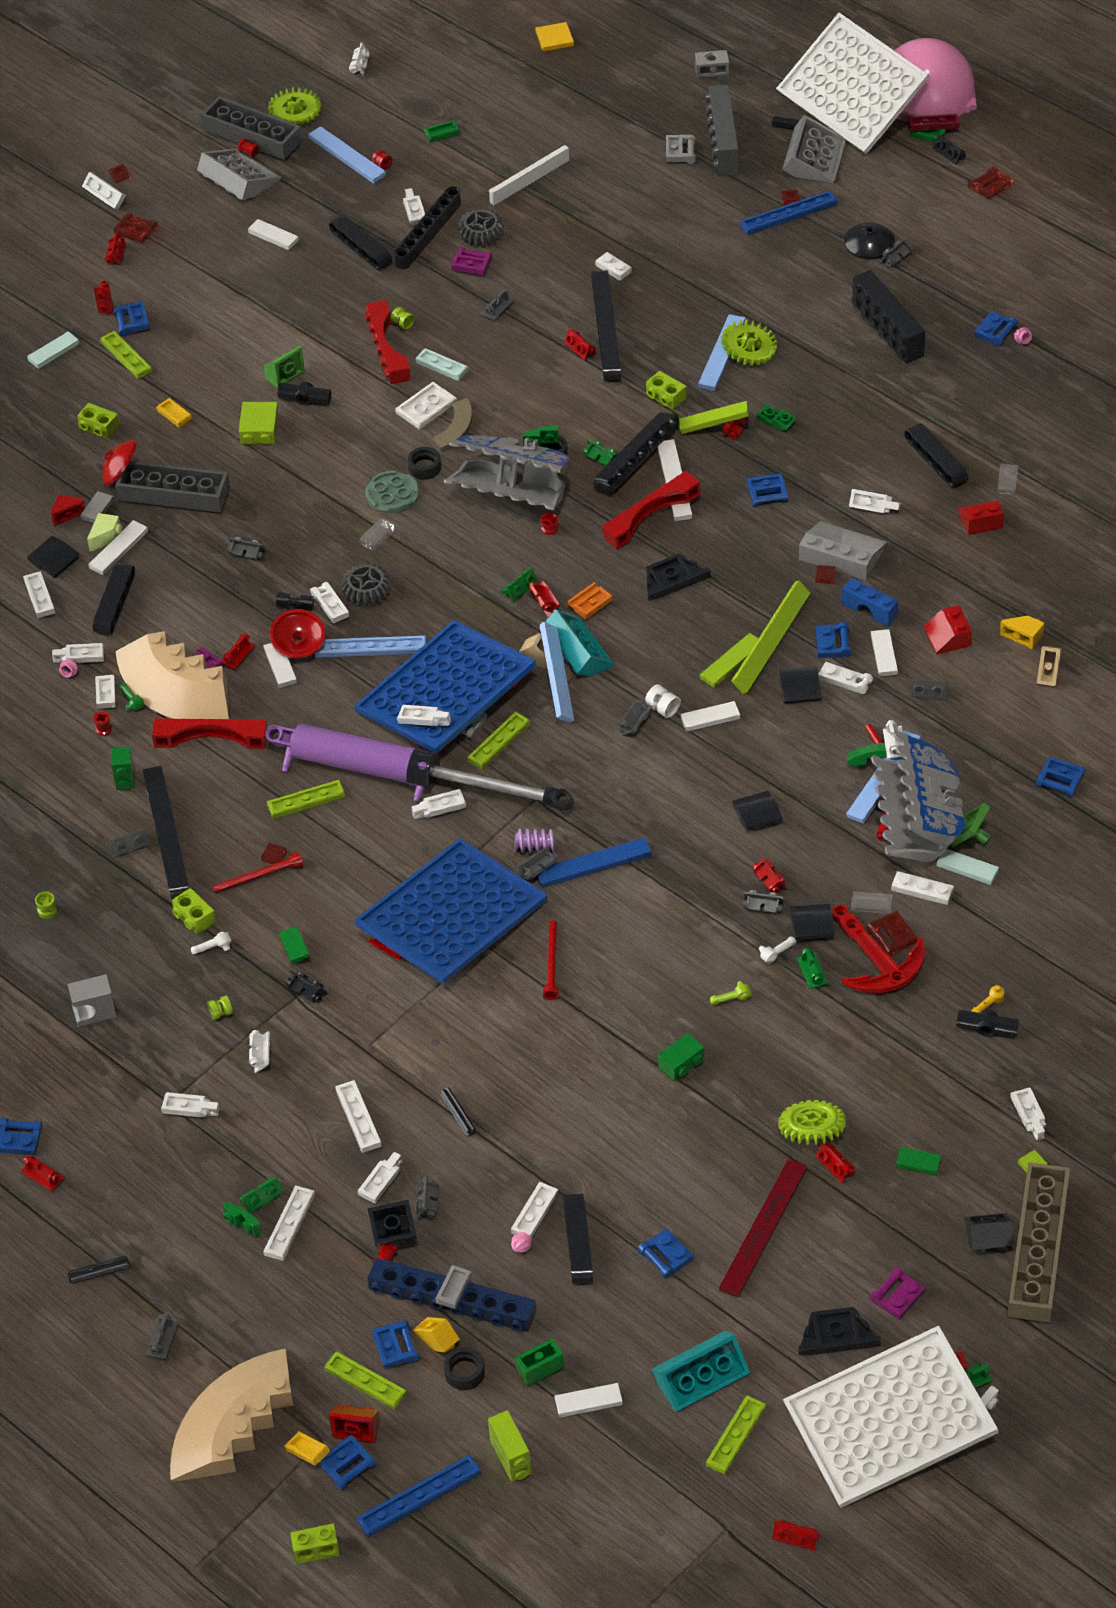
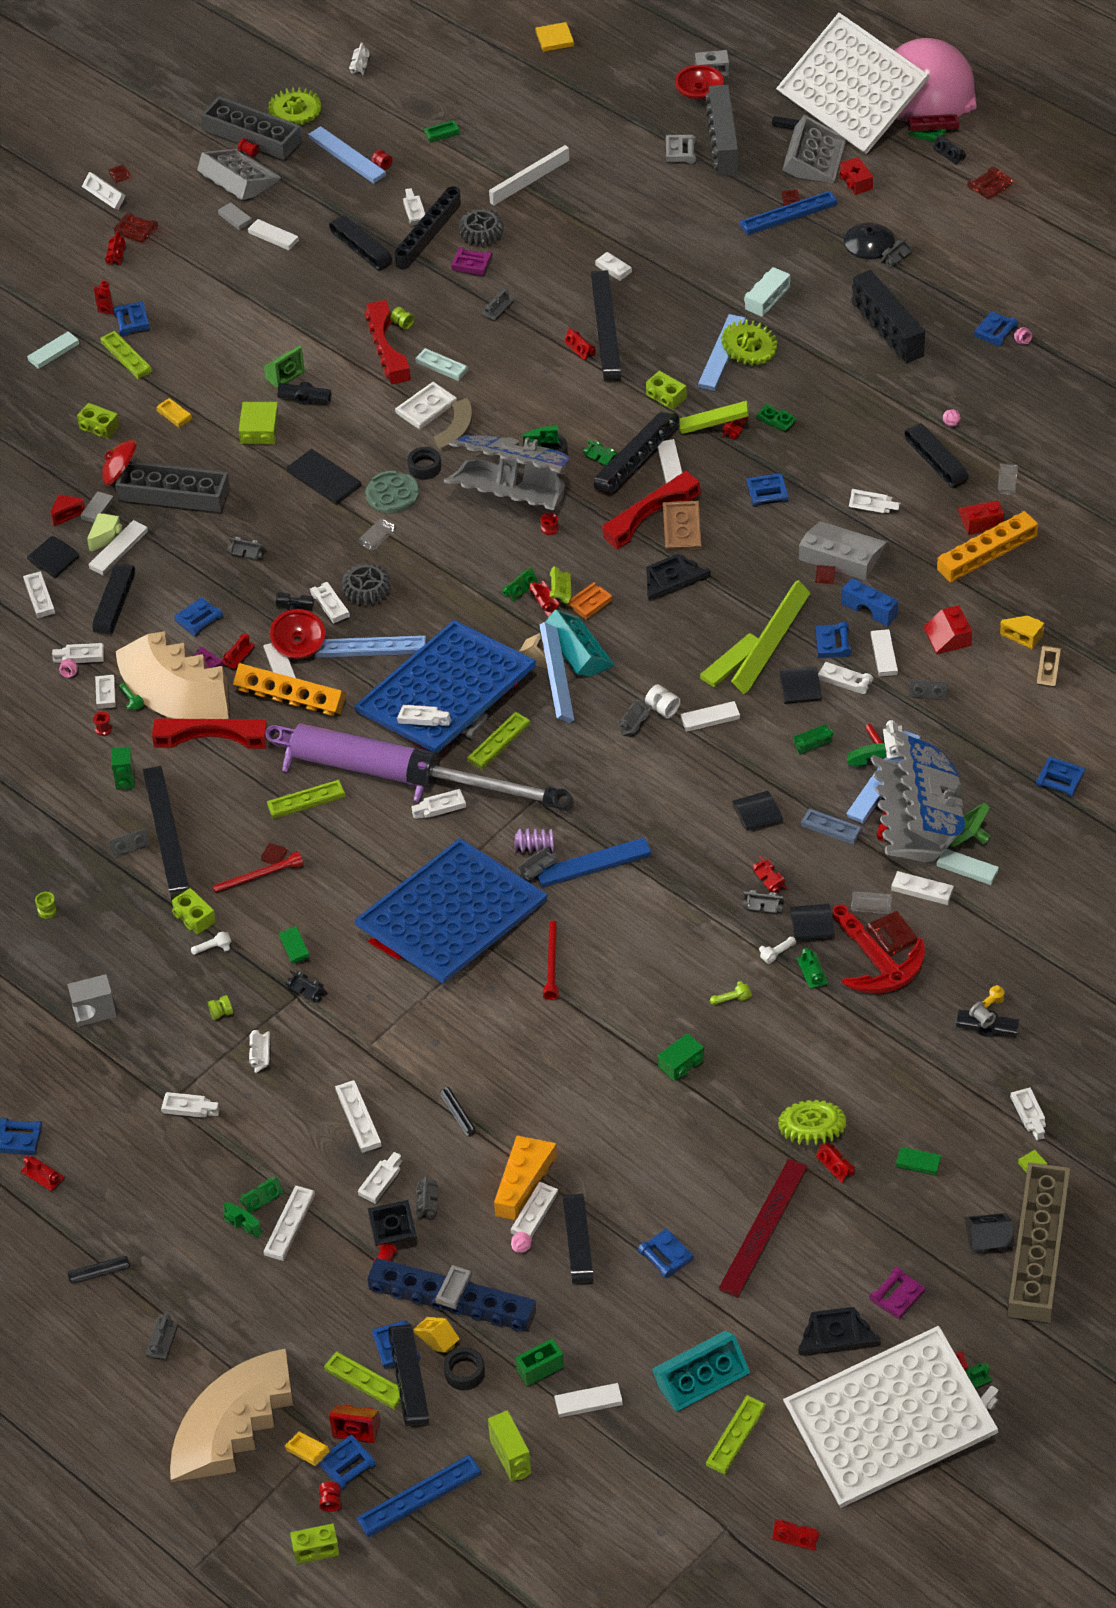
(192, 616): none -> blue plate
(235, 216): none -> light grey tile
(246, 674): none -> light orange brick
(323, 476): none -> black tile
(329, 1496): none -> red wheel
(408, 1375): none -> black beam
(523, 1172): none -> light orange wedge
(560, 585): none -> lime plate
(682, 525): none -> medium nougat tile
(696, 79): none -> red dish
(767, 291): none -> light aqua brick
(813, 738): none -> green hinge
(831, 826): none -> sand blue tile
(856, 176): none -> red brick
(951, 418): none -> bright pink plate
(982, 1014): none -> light grey bush
(987, 546): none -> light orange brick

